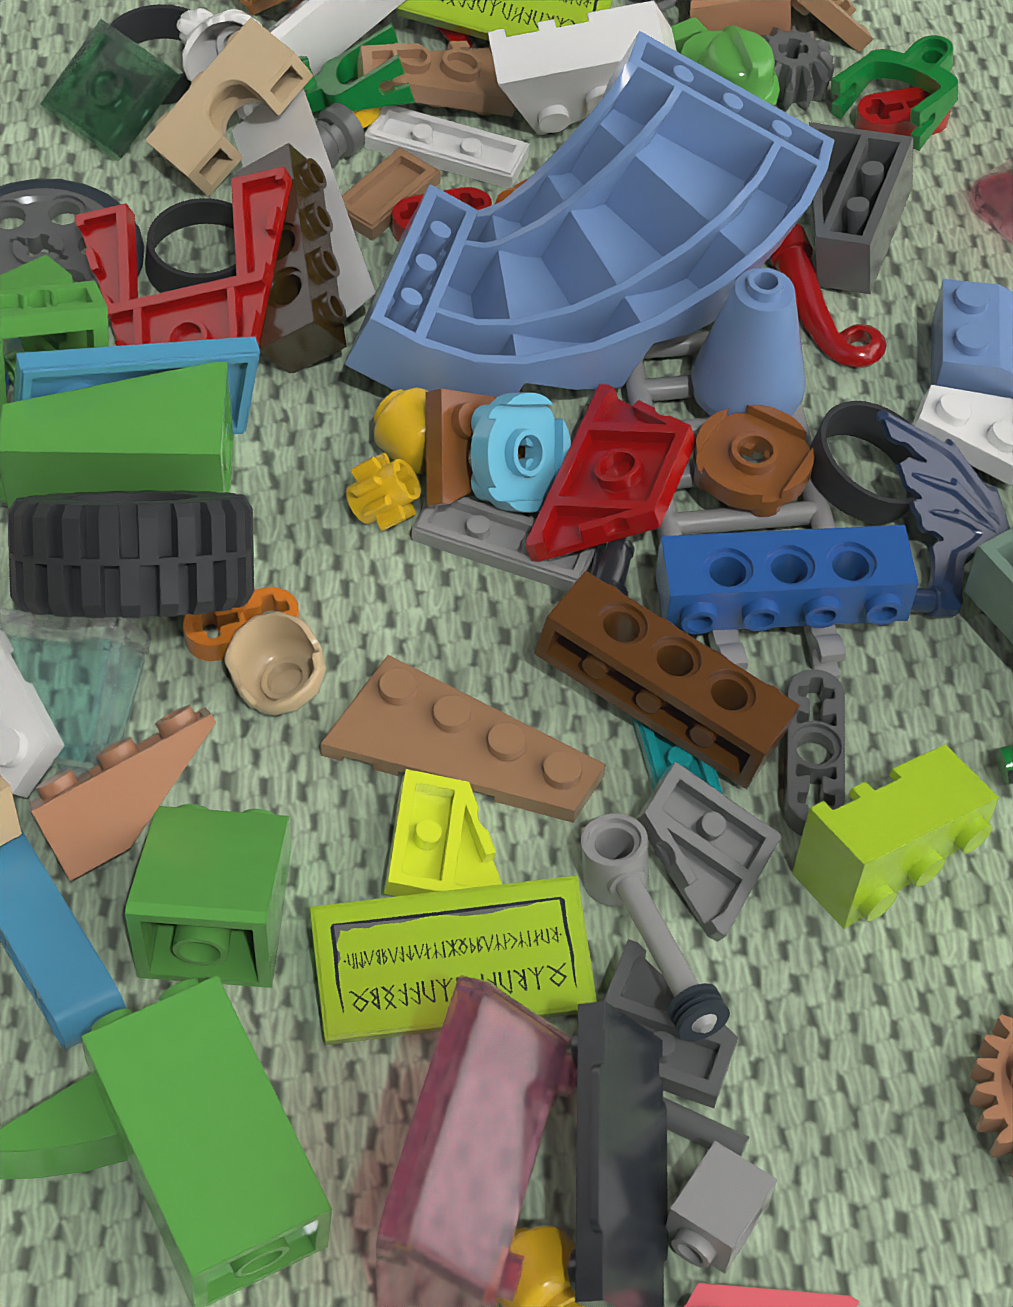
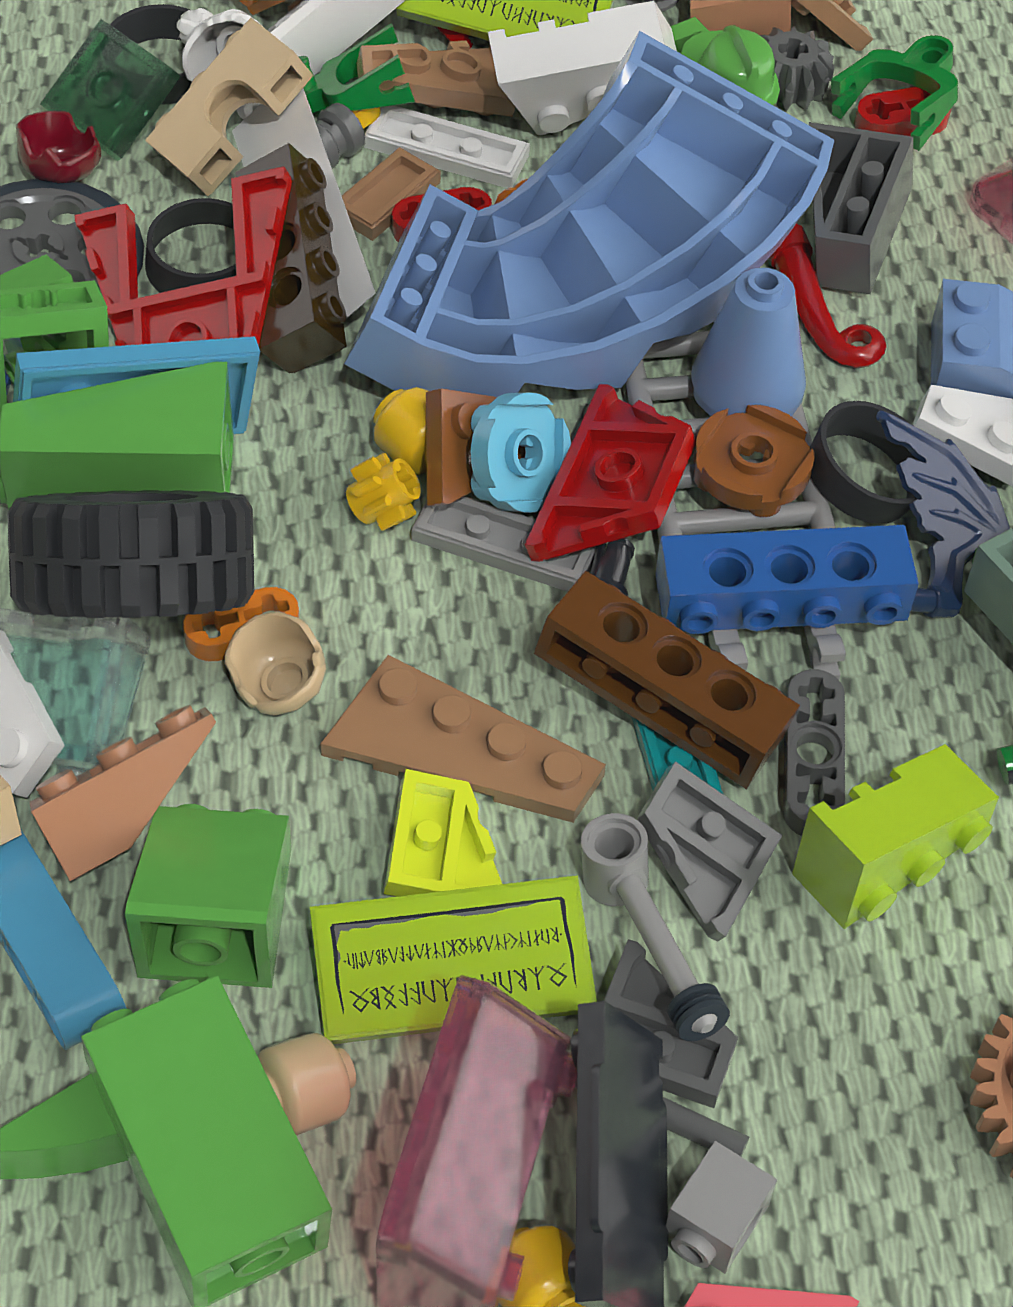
(55, 148): none -> dark red hair
(310, 1079): none -> tan head

